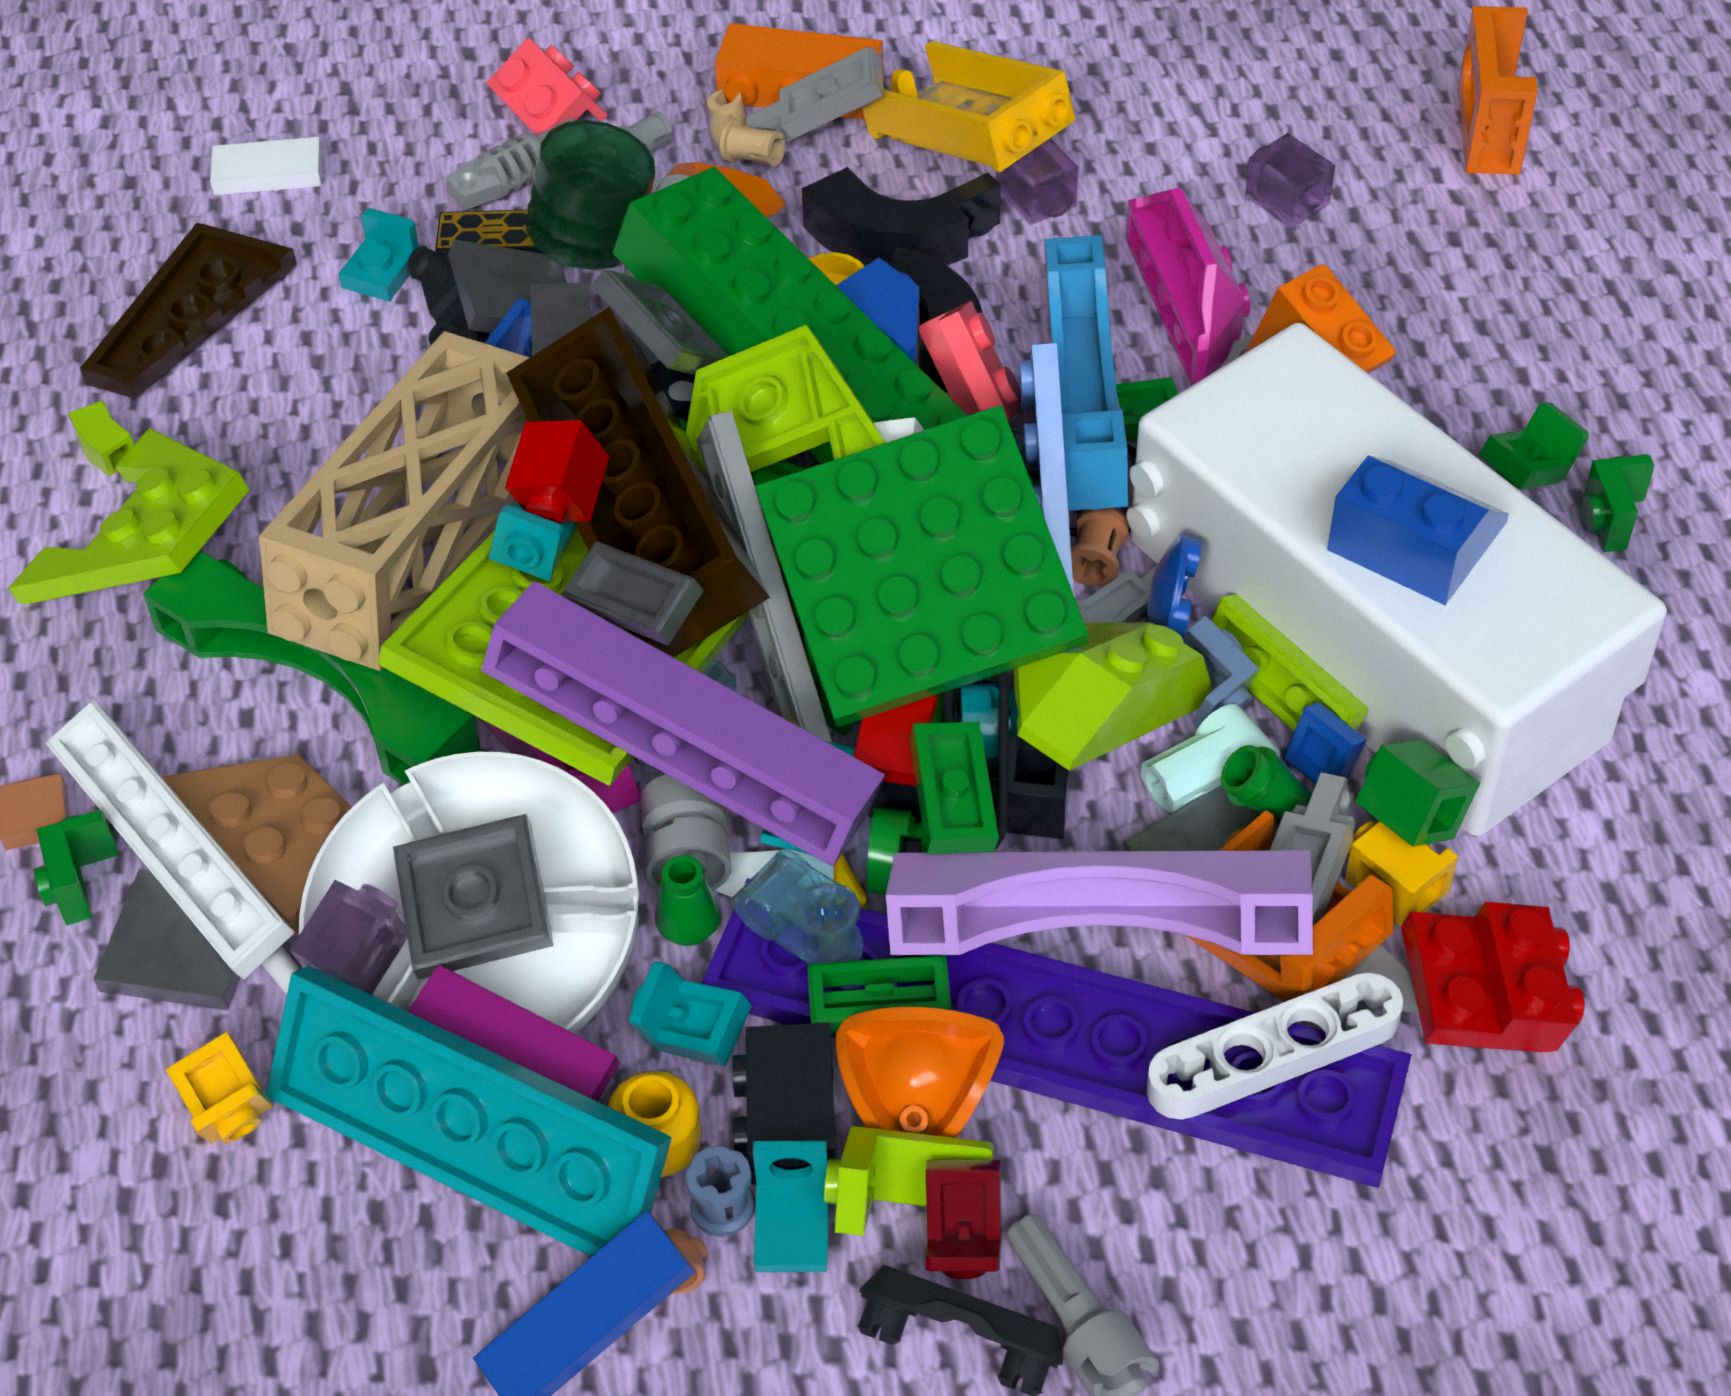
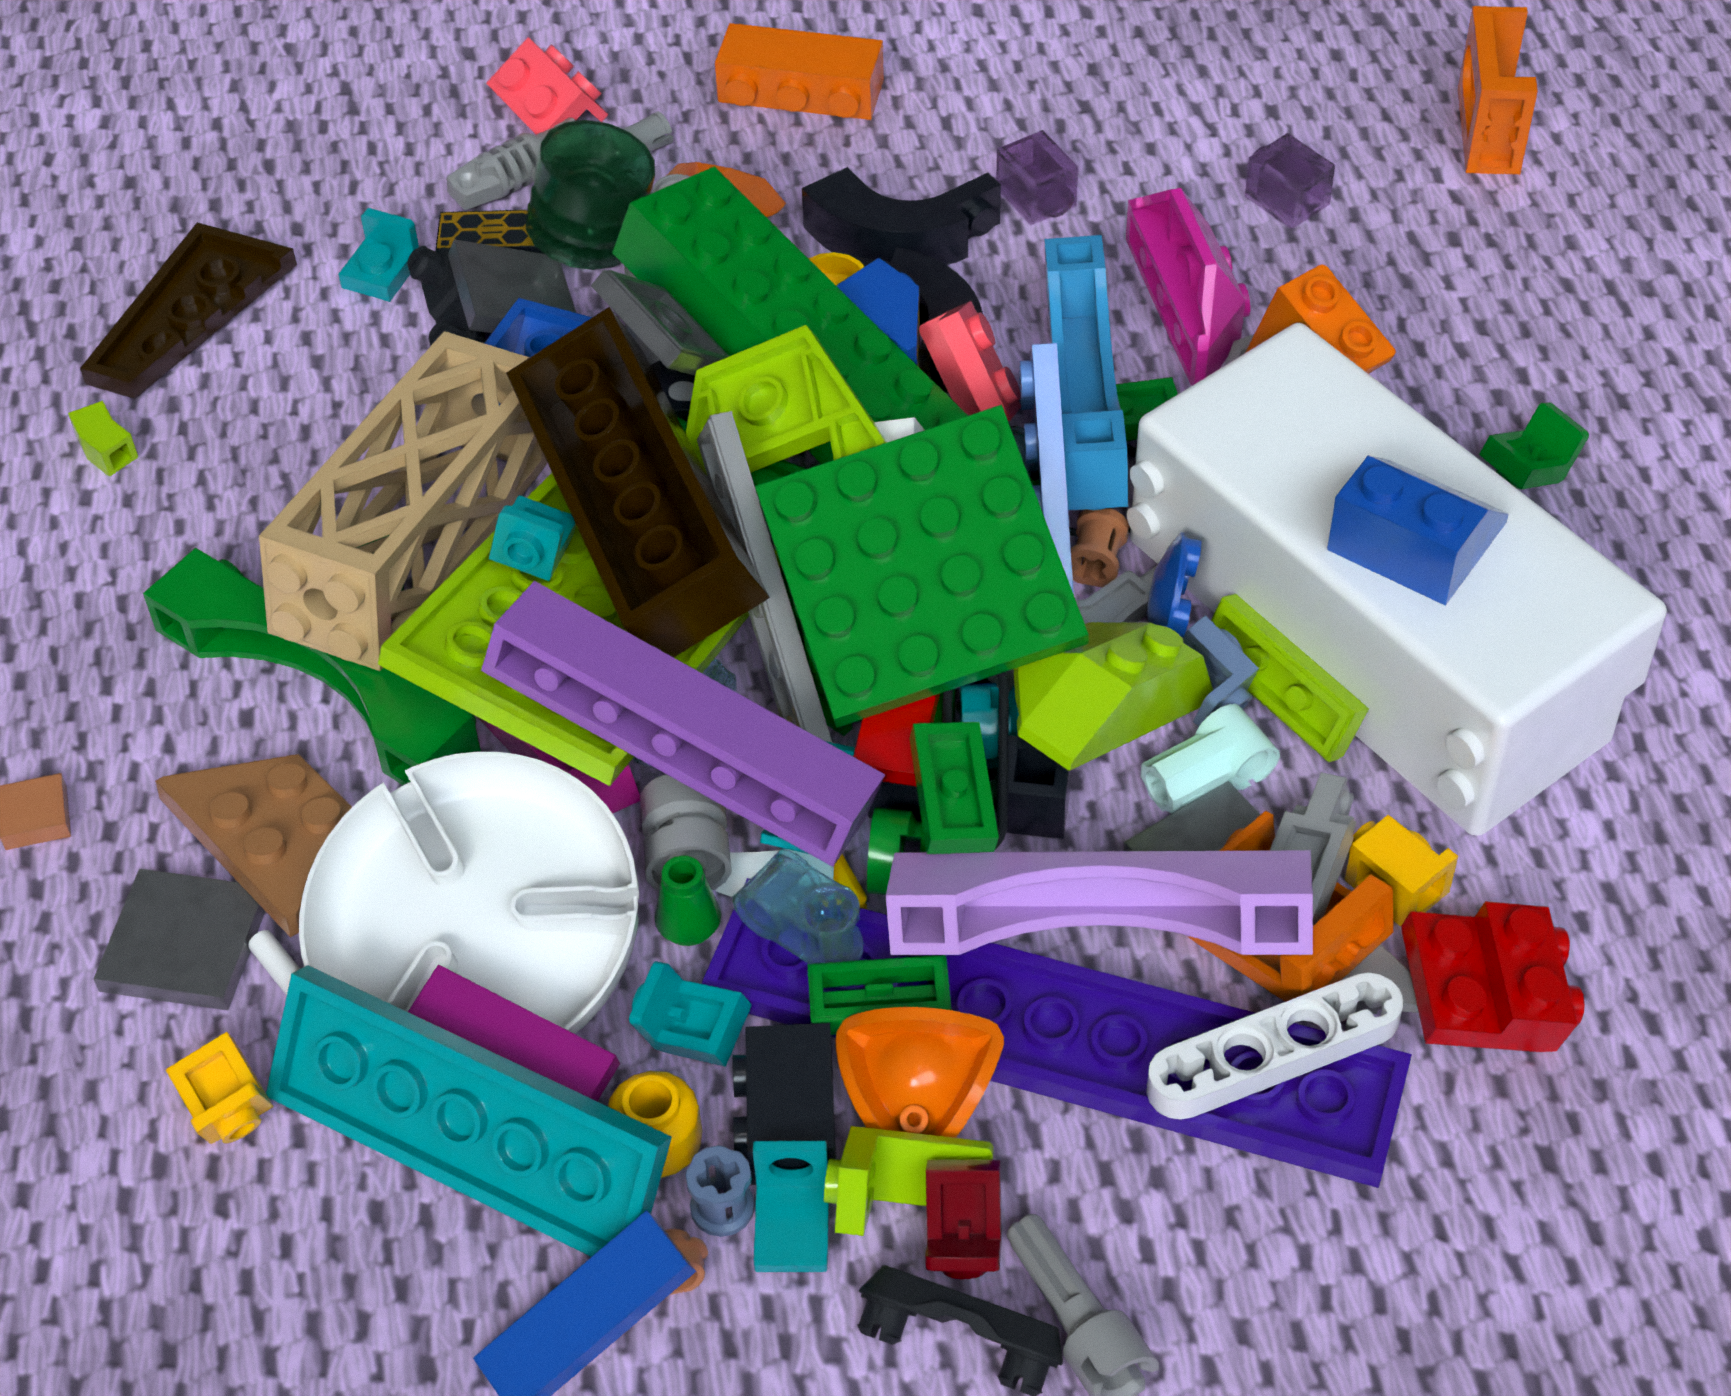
(65, 849): green bracket -> none
(156, 531): lime wing -> none
(170, 840): white tile -> none
(266, 165): white tile -> none
(352, 935): clear purple brick -> none
(472, 896): flat silver tile -> none
(556, 311): flat silver tile -> none
(557, 471): red brick -> none
(633, 592): flat silver tile -> none
(738, 140): tan piece -> none
(823, 96): light grey hinge -> none
(977, 108): yellow door -> none
(1262, 782): green cone -> none
(1323, 744): blue tile -> none
(1417, 792): green brick -> none
(1611, 497): green bracket -> none

